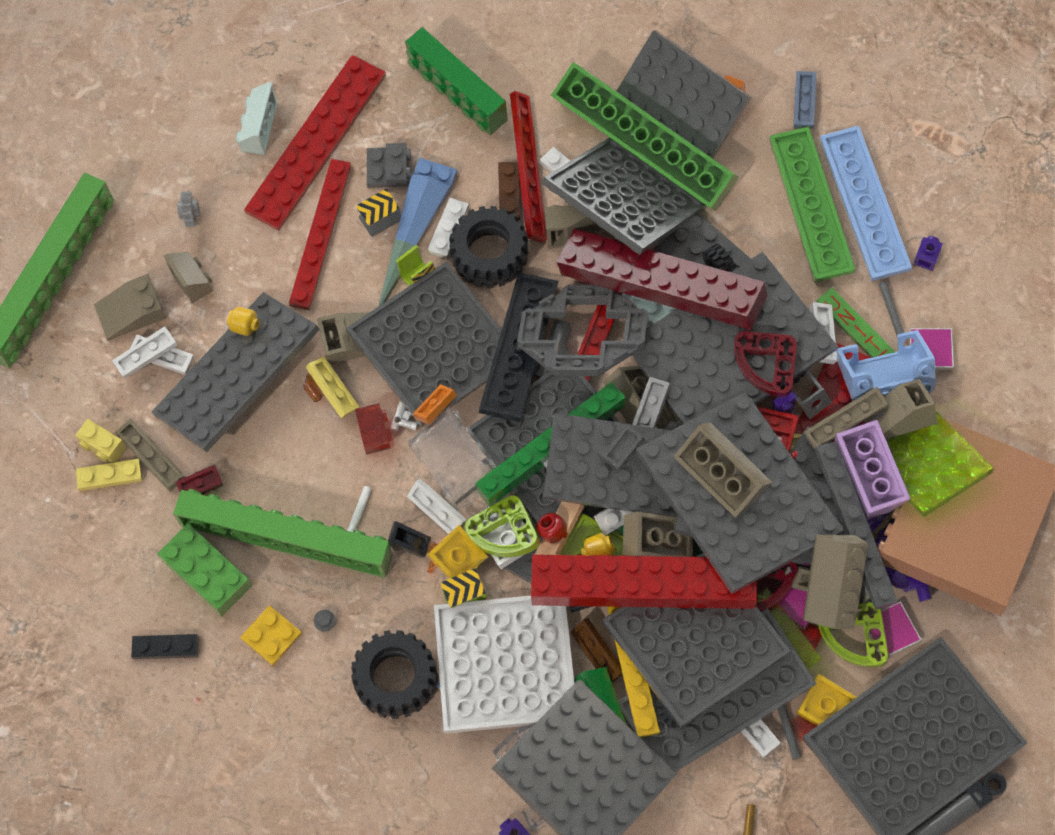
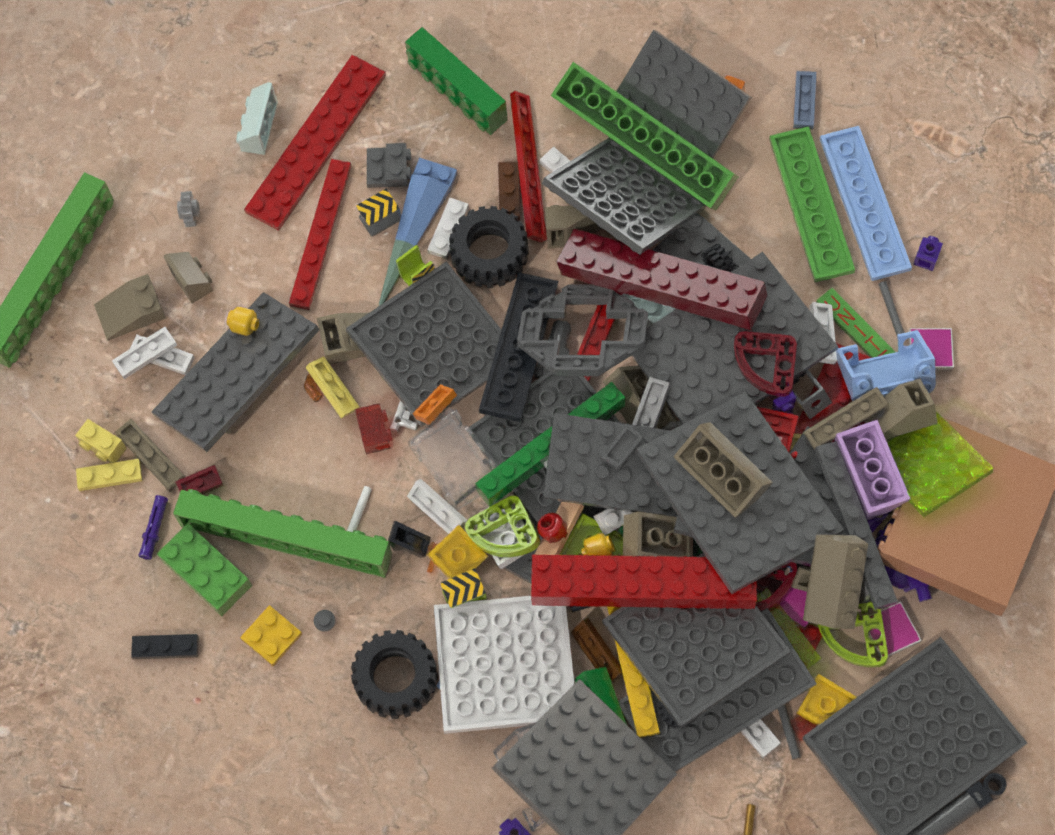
(151, 536): none -> dark purple pin

